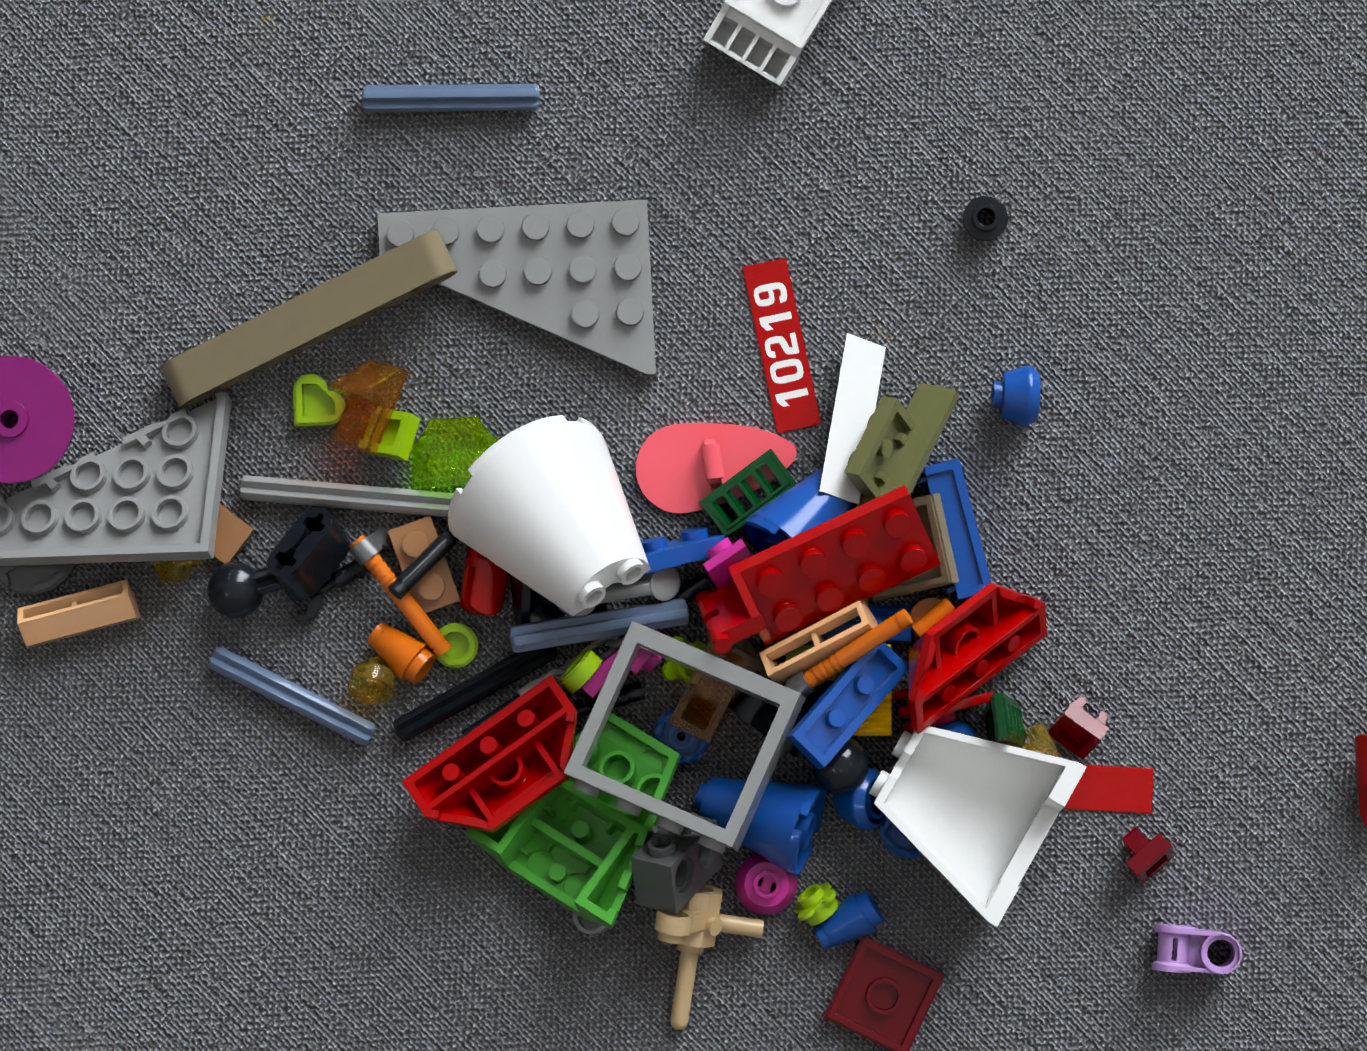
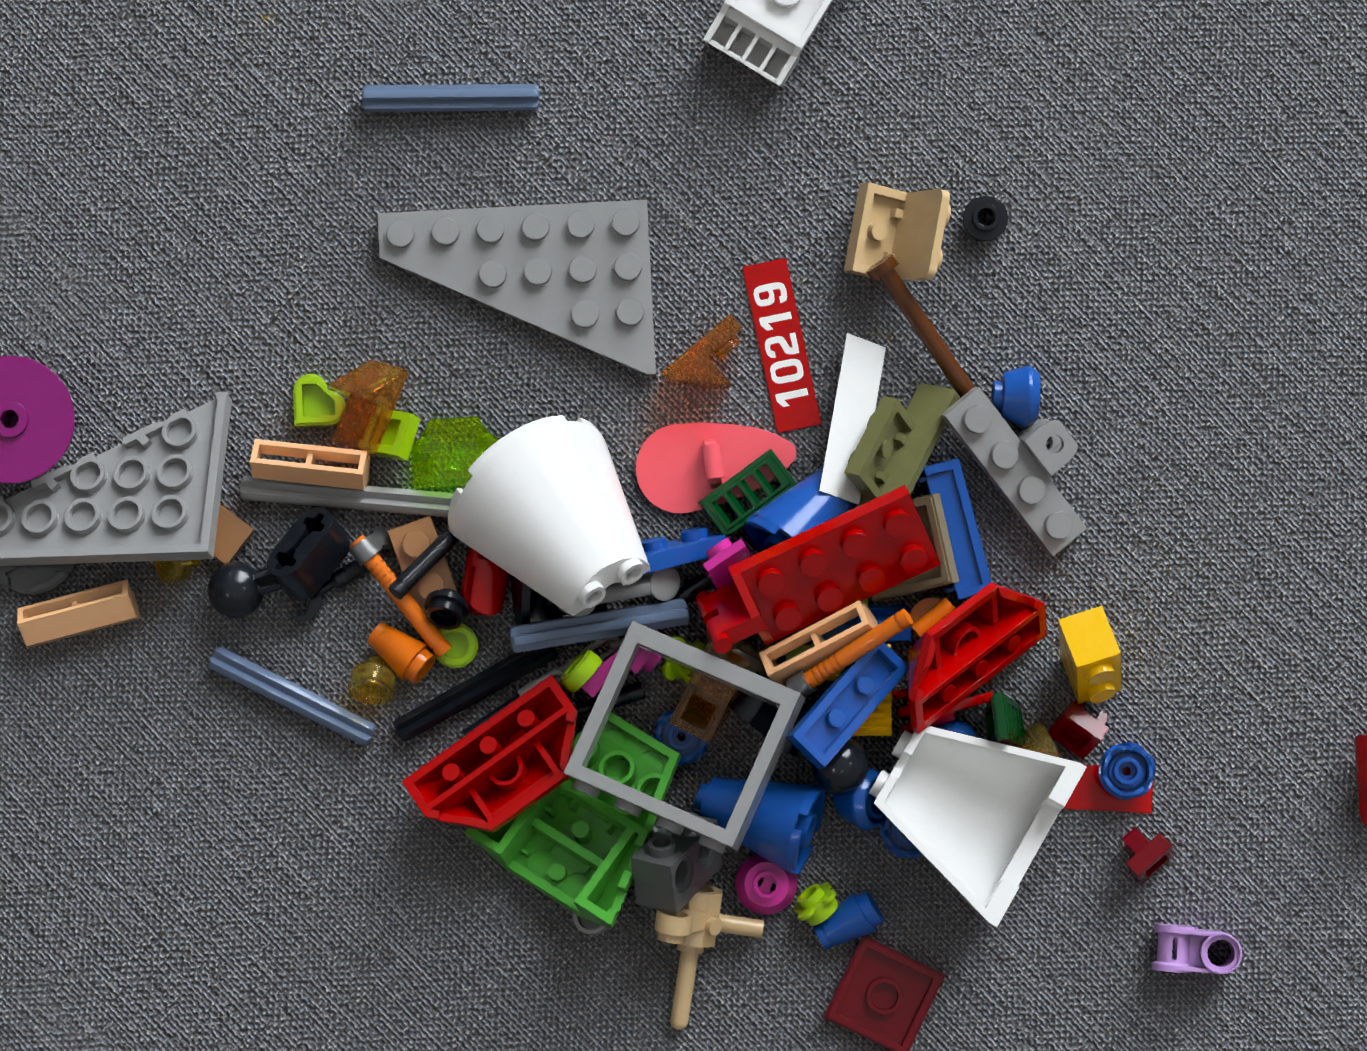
(309, 319): dark tan beam -> none
(310, 472): none -> light nougat piece
(446, 609): none -> black plate
(695, 366): none -> clear orange slope
(899, 225): none -> tan bracket
(920, 323): none -> reddish brown bar
(1020, 466): none -> light grey plate
(1090, 655): none -> yellow brick
(1141, 771): none -> blue plate

